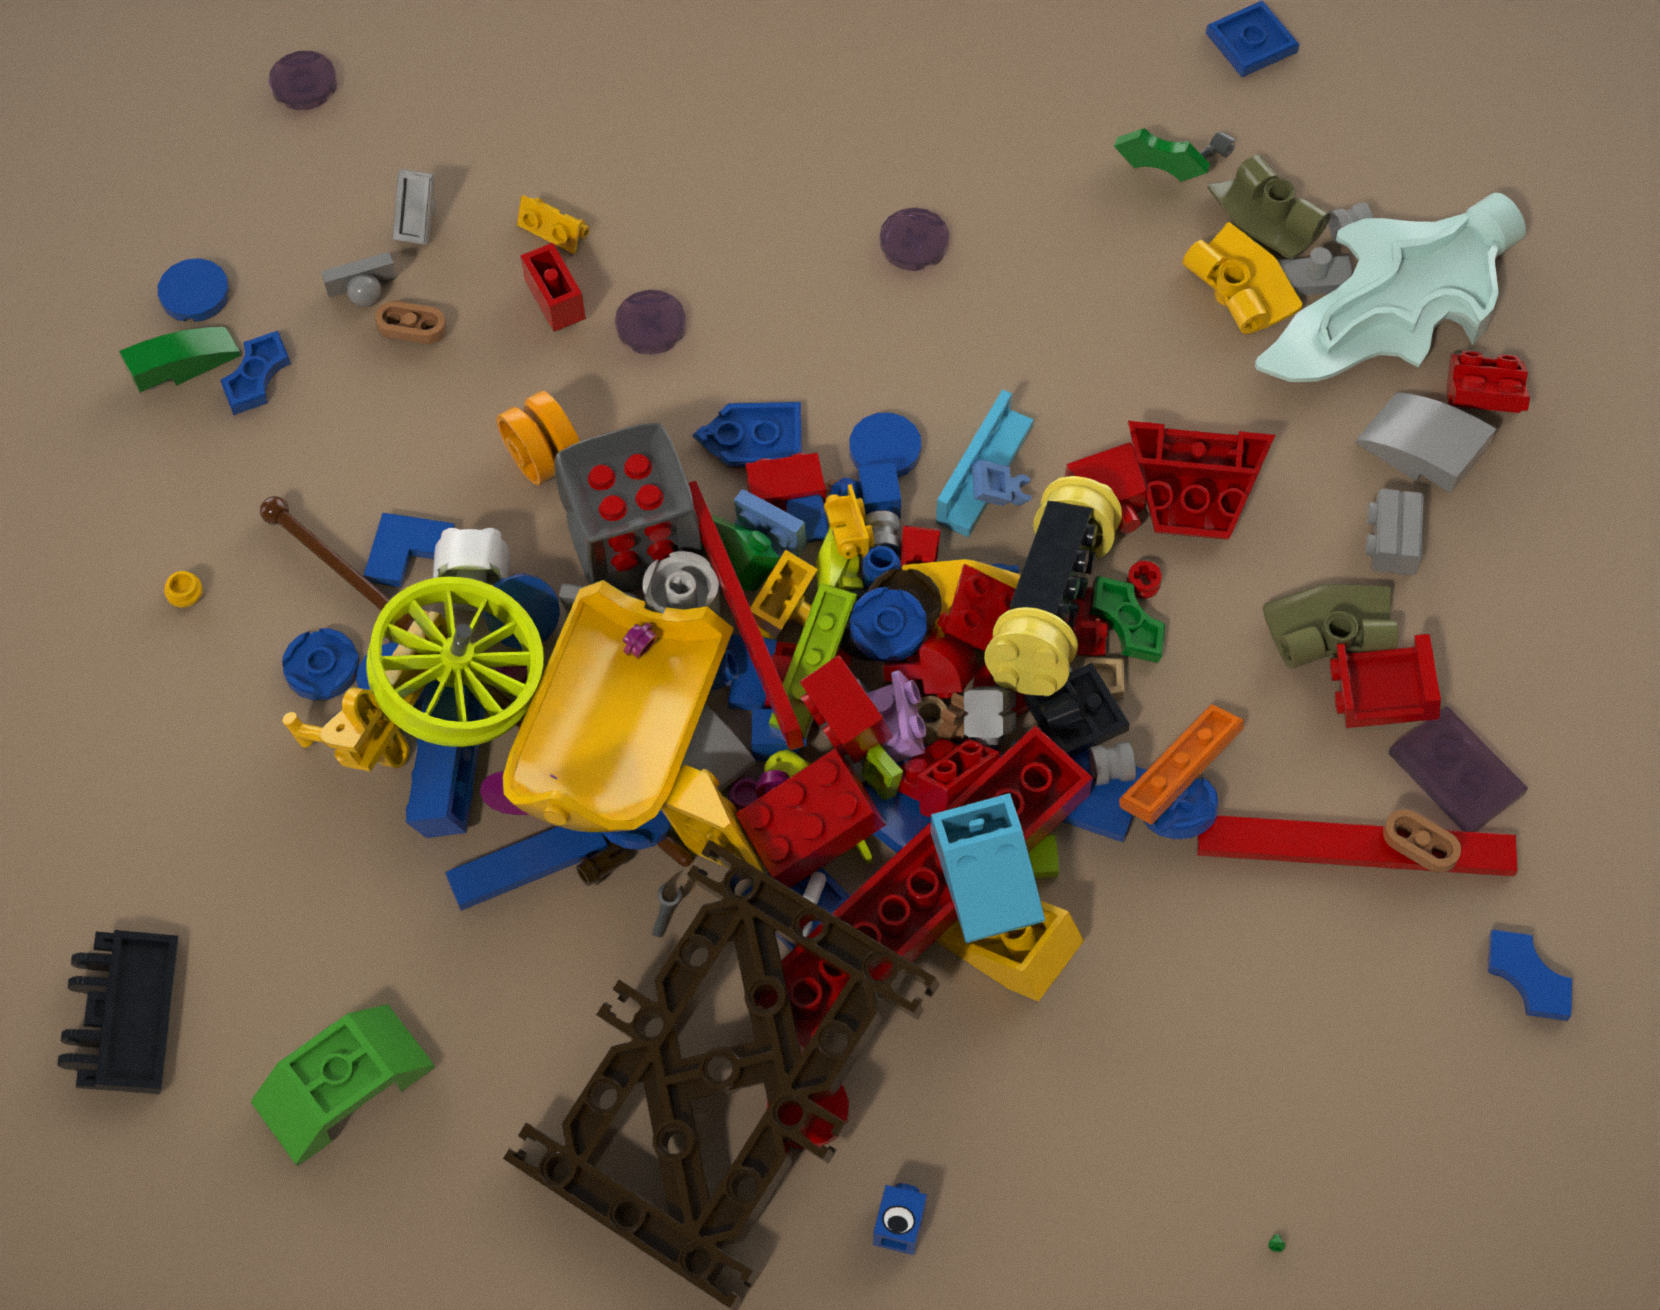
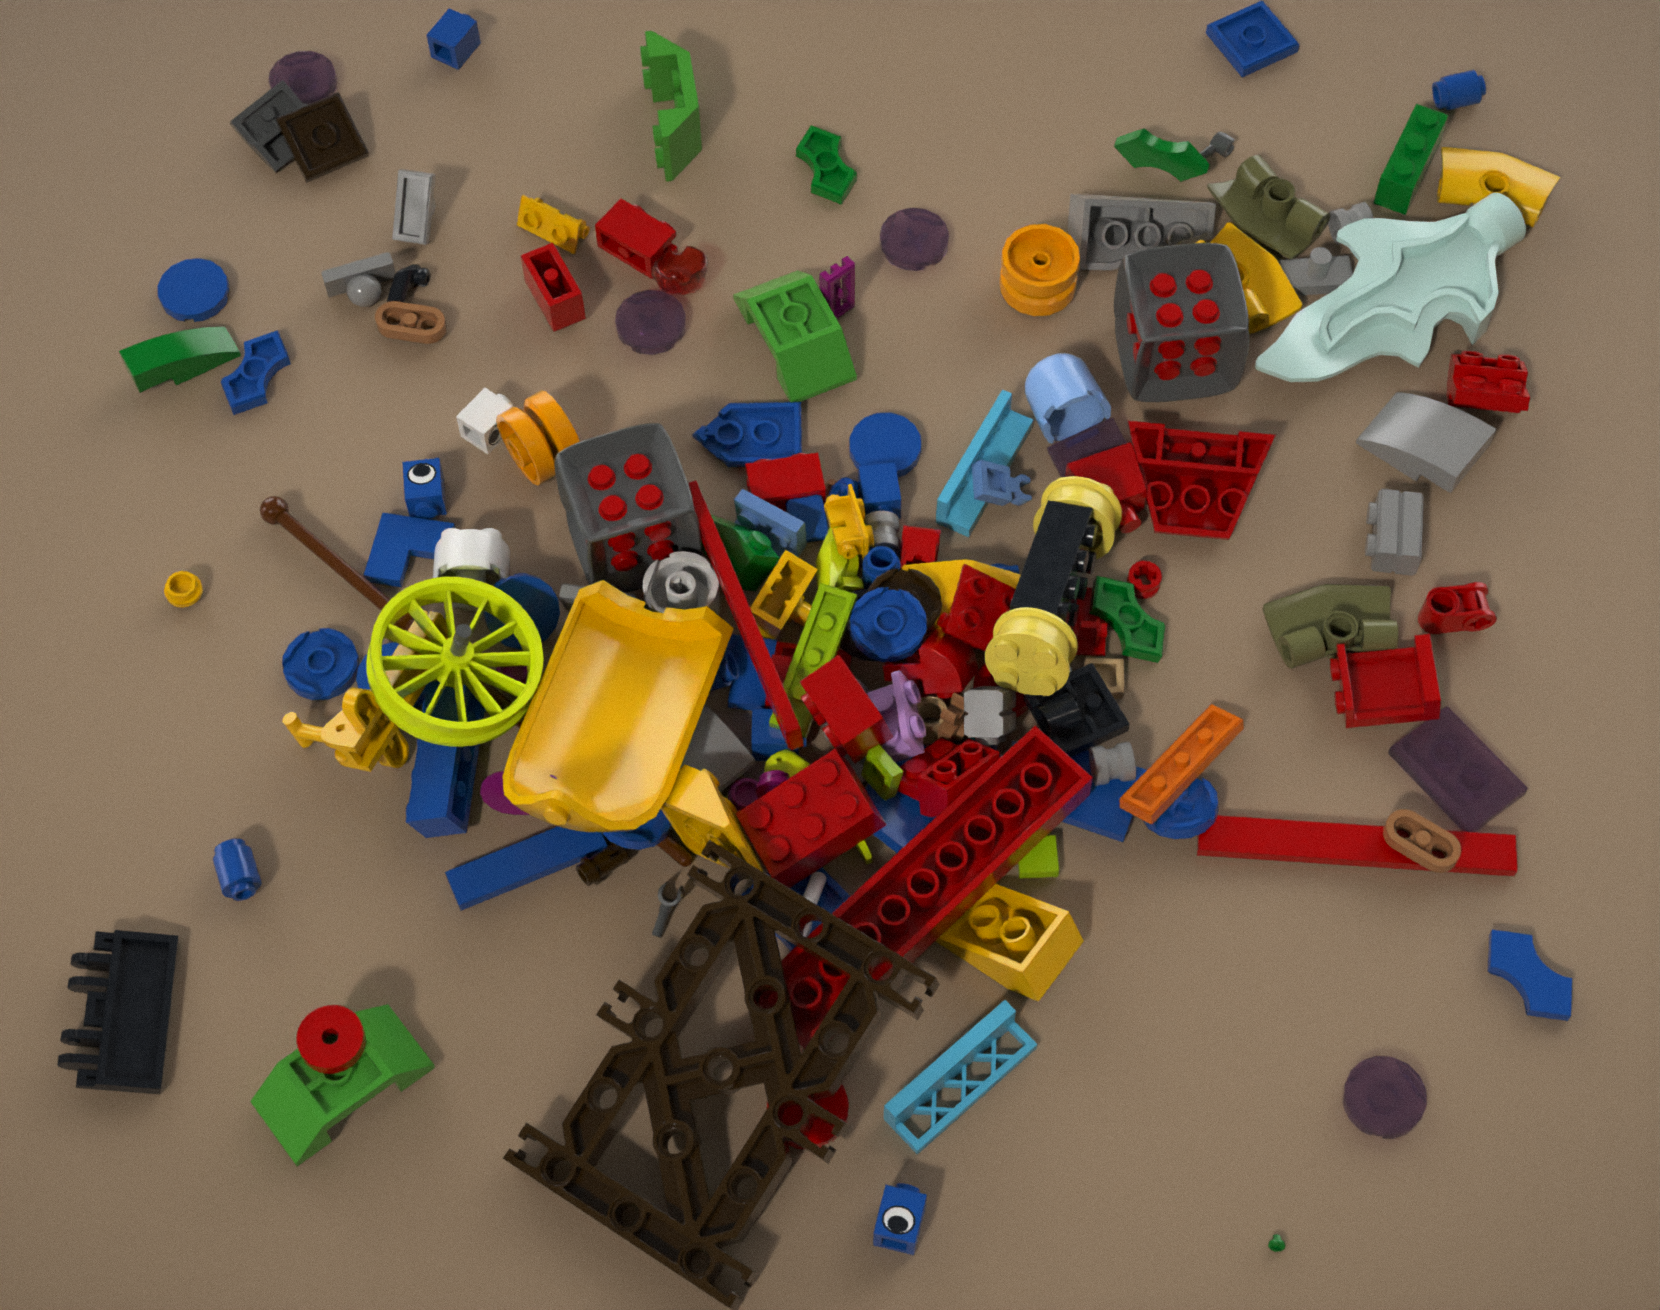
(236, 869): none -> blue brick
(259, 126): none -> dark grey slope
(322, 137): none -> dark brown tile
(336, 1056): none -> red piece
(406, 279): none -> black arm
(424, 488): none -> blue brick
(453, 38): none -> blue brick
(478, 420): none -> white brick
(634, 236): none -> red brick
(639, 640): magenta plate -> none
(672, 78): none -> bright green slope
(681, 272): none -> clear red hair
(800, 334): none -> bright green slope
(831, 175): none -> green tile
(831, 286): none -> magenta tile
(951, 1064): none -> medium azure fence
(987, 867): medium azure slope -> none
(1039, 269): none -> light orange wheel
(1065, 397): none -> light blue cylinder
(1085, 443): none -> clear purple tile
(1117, 225): none -> light grey wedge
(1181, 322): none -> dark grey piece
(1384, 1097): none -> clear purple tile
(1410, 159): none -> green brick
(1458, 90): none -> blue brick
(1462, 607): none -> red piece
(1475, 174): none -> yellow panel

